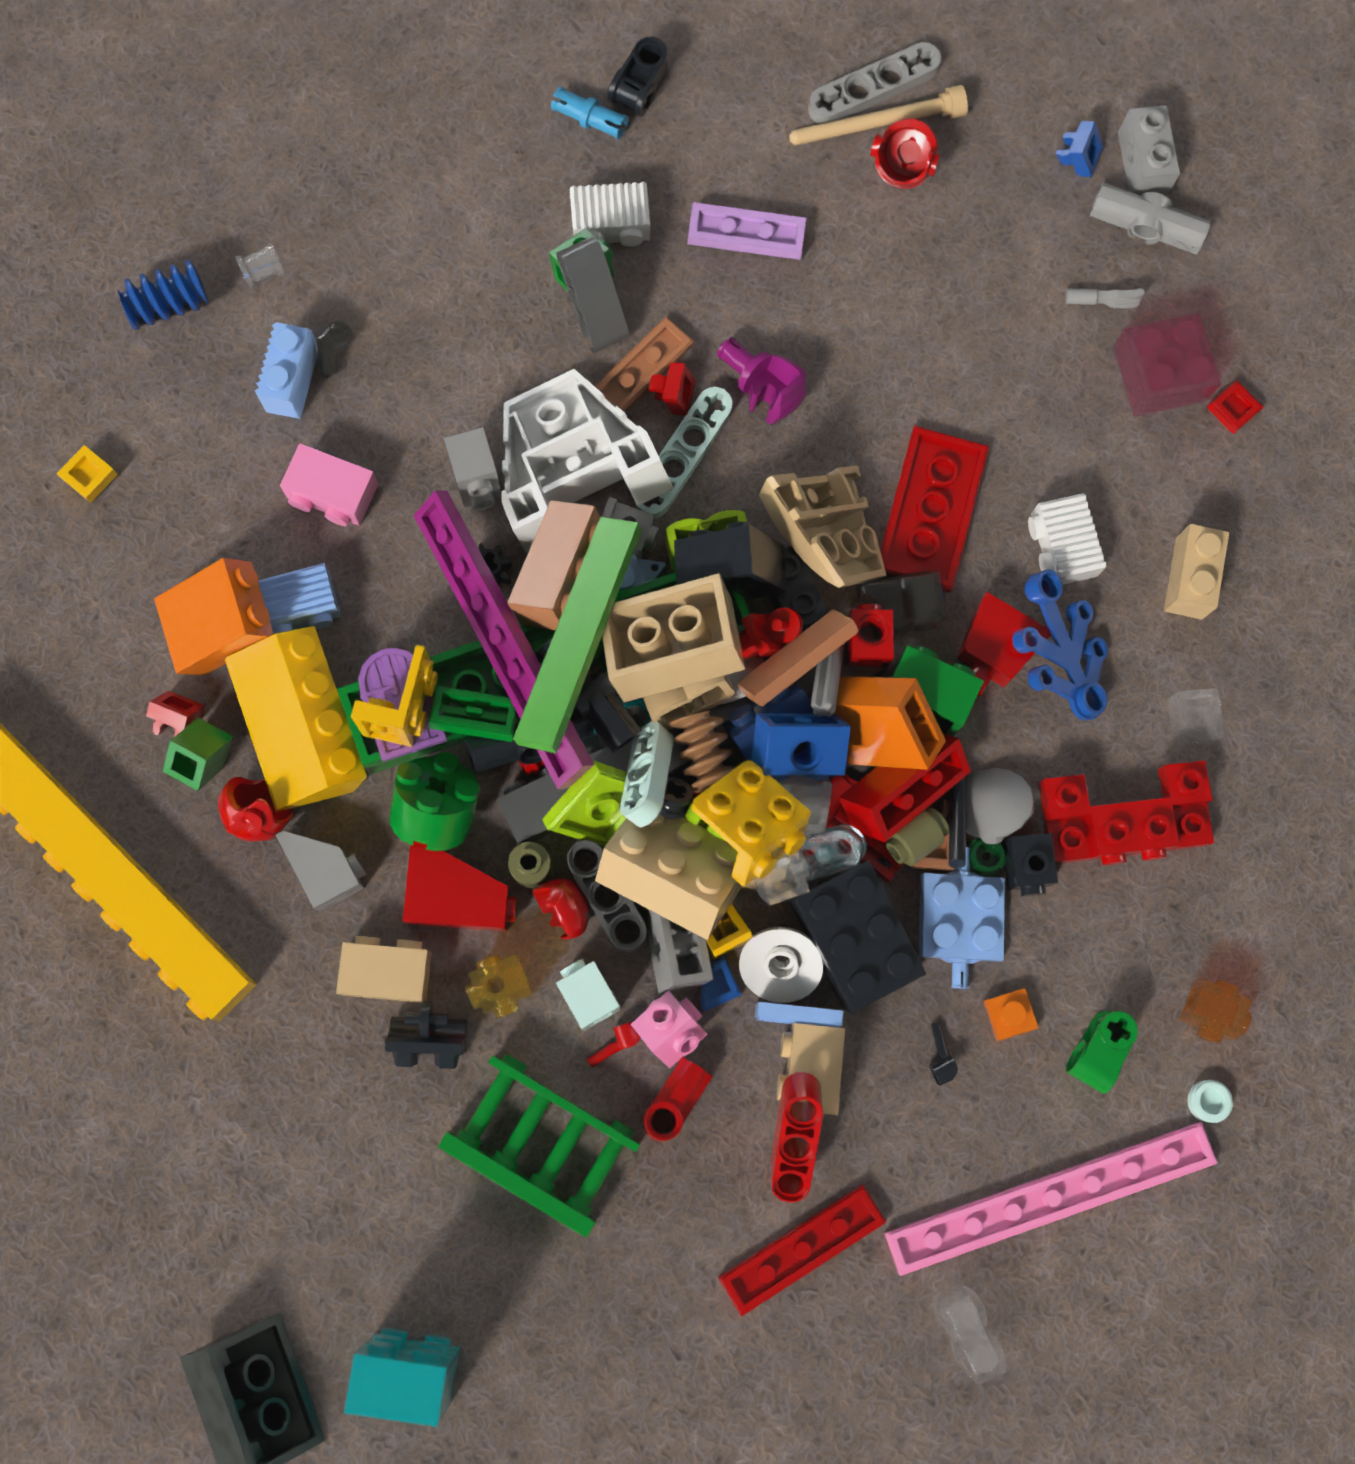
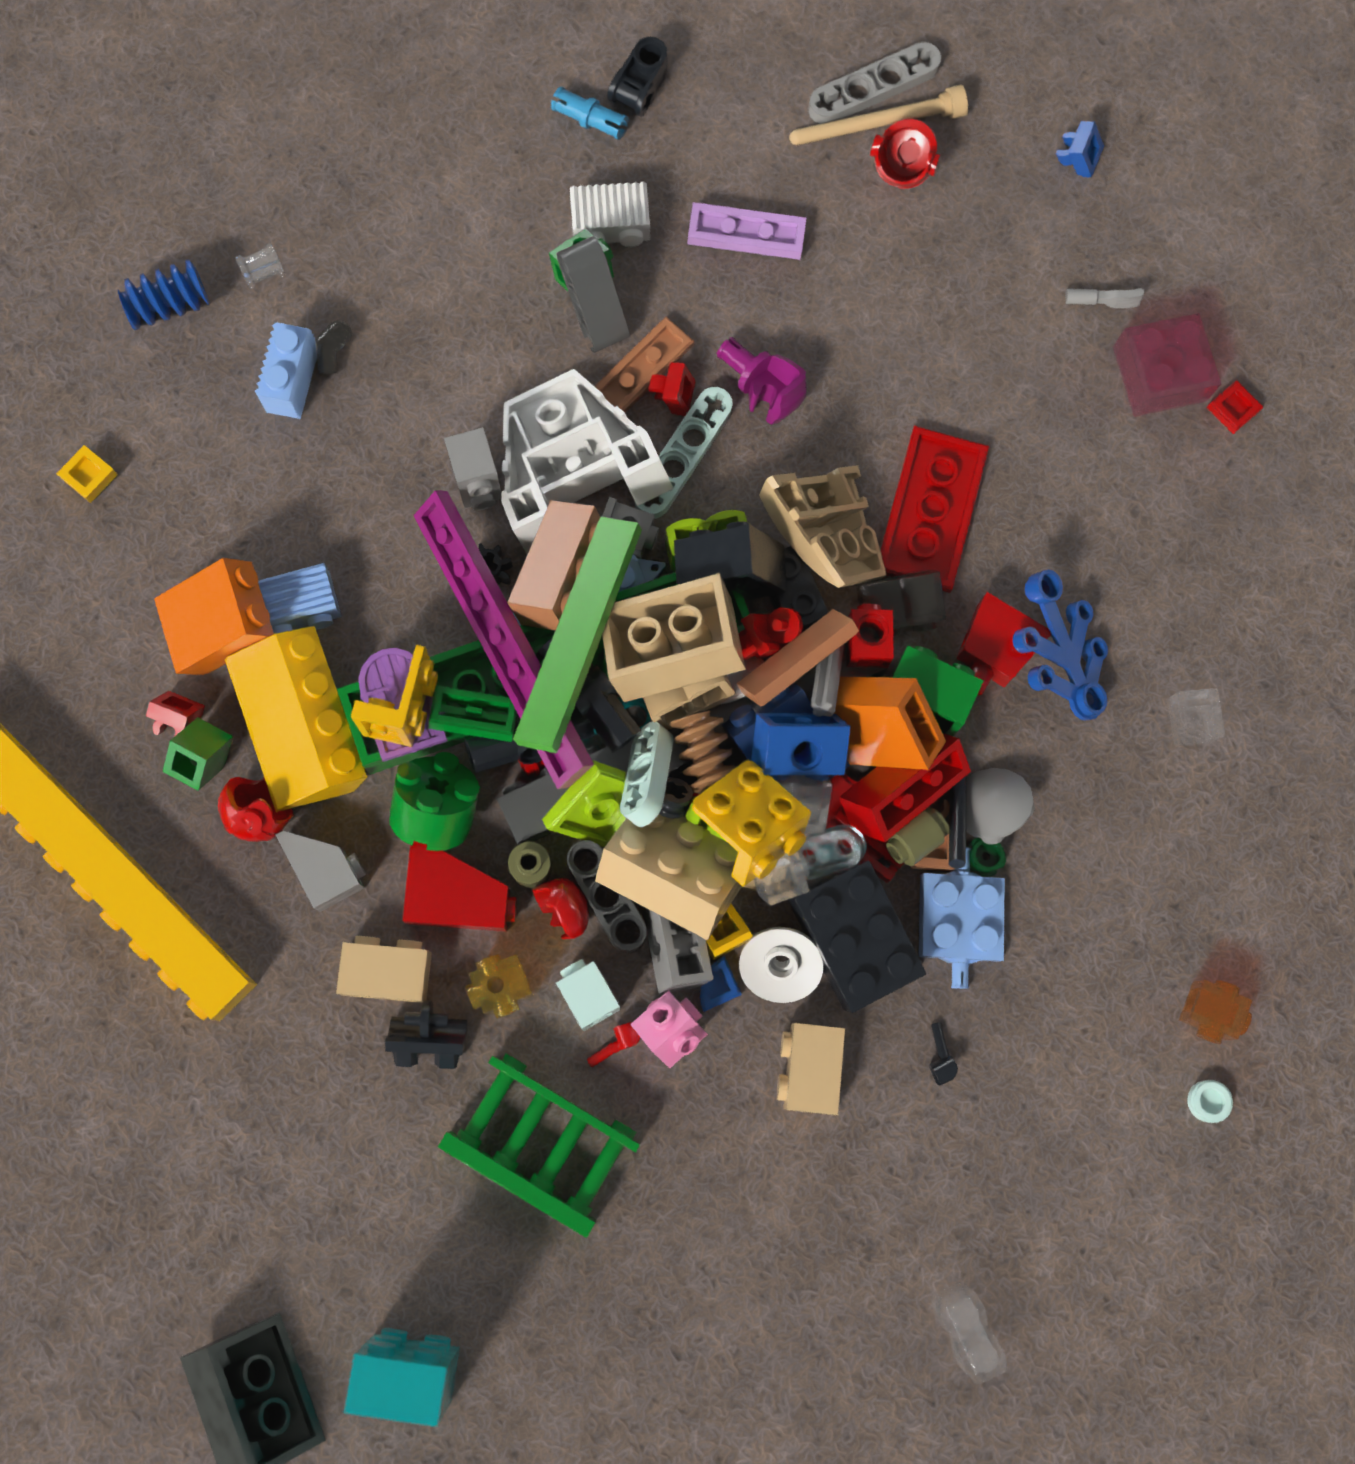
(328, 485): bright pink brick -> none
(677, 1097): red piece -> none
(795, 1157): red beam -> none
(797, 1014): light blue tile -> none
(802, 1250): red tile -> none
(1010, 1014): orange plate -> none
(1030, 864): black brick -> none
(1050, 1198): bright pink tile -> none
(1067, 538): white brick -> none
(1098, 1054): green piece -> none
(1132, 827): red bracket -> none
(1148, 150): light grey brick -> none
(1150, 218): light grey piece -> none
(1196, 571): tan brick -> none

